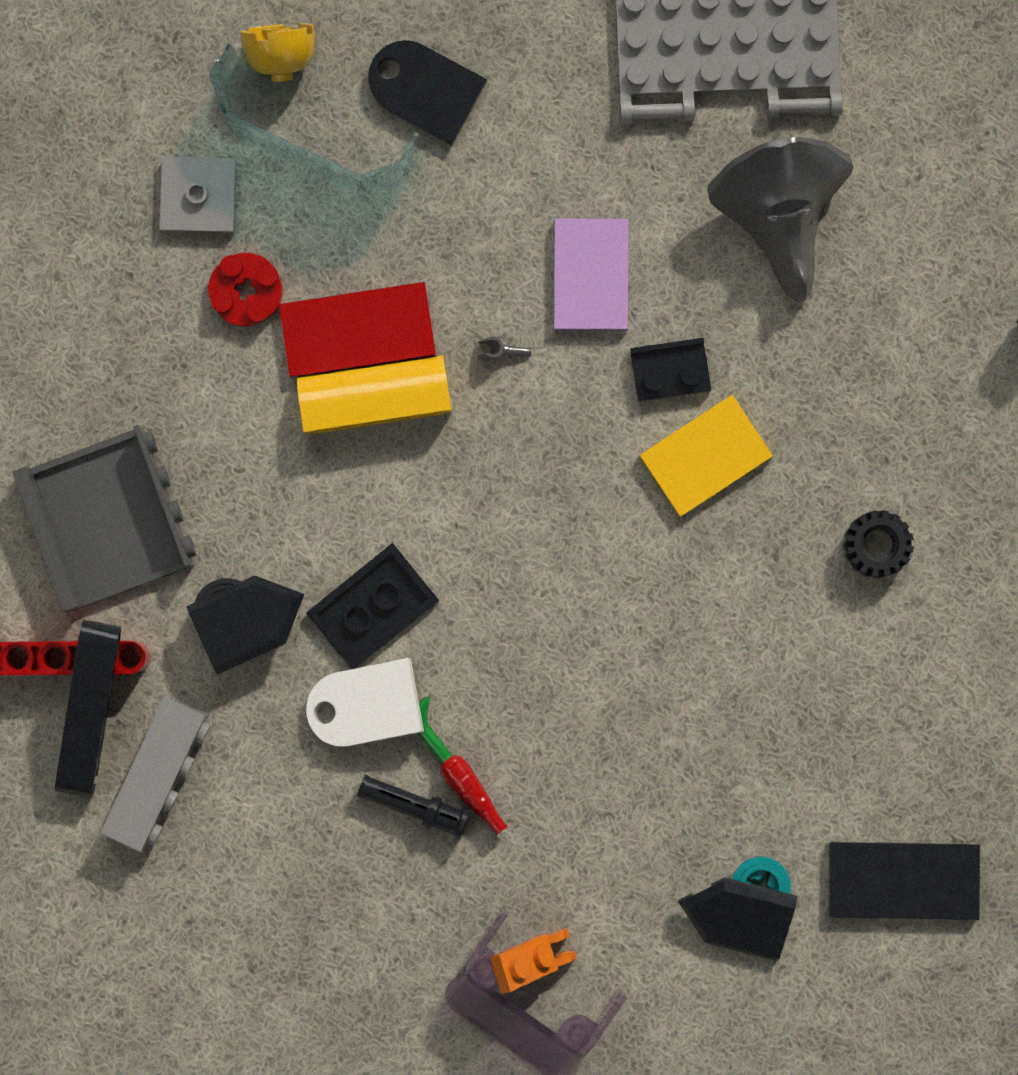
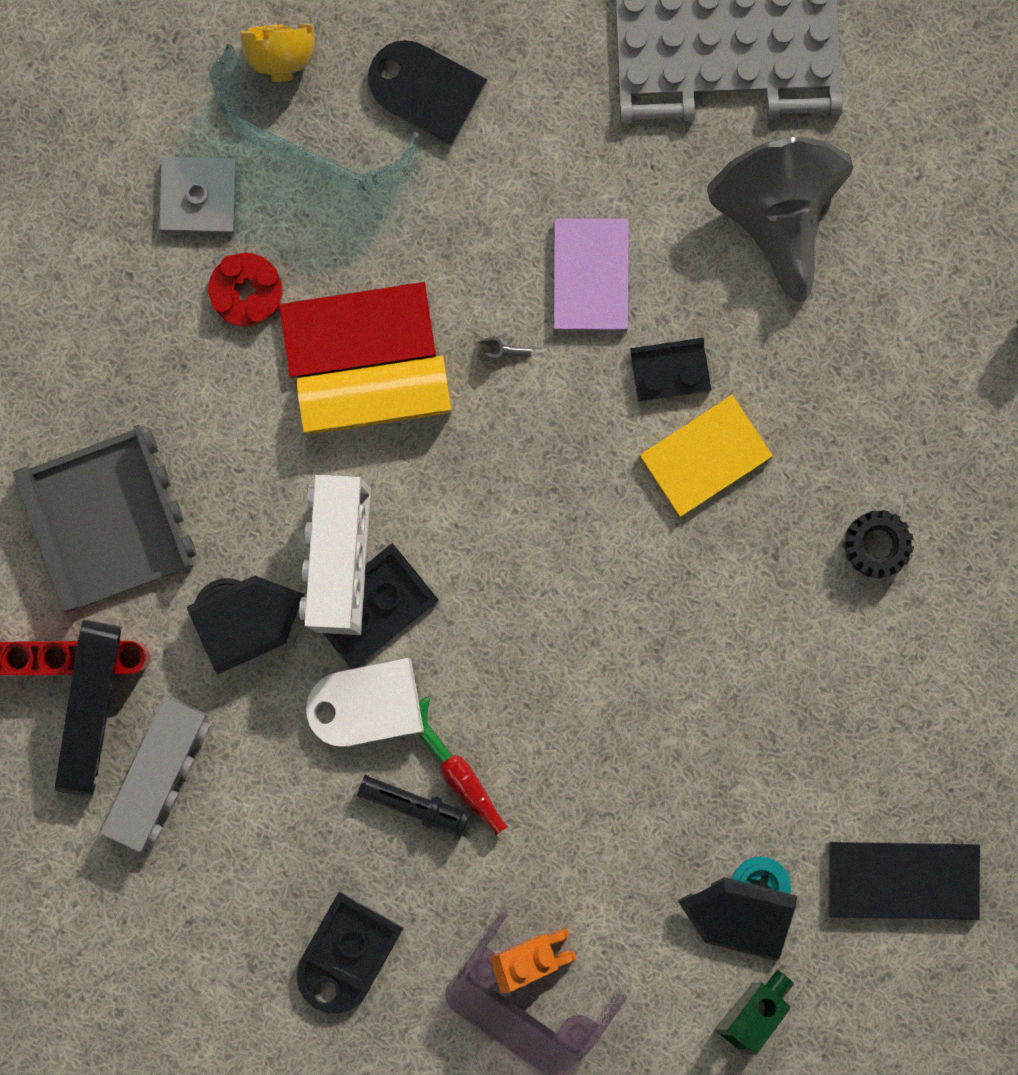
(336, 555): none -> white brick
(346, 952): none -> black tile
(745, 1025): none -> dark green torso

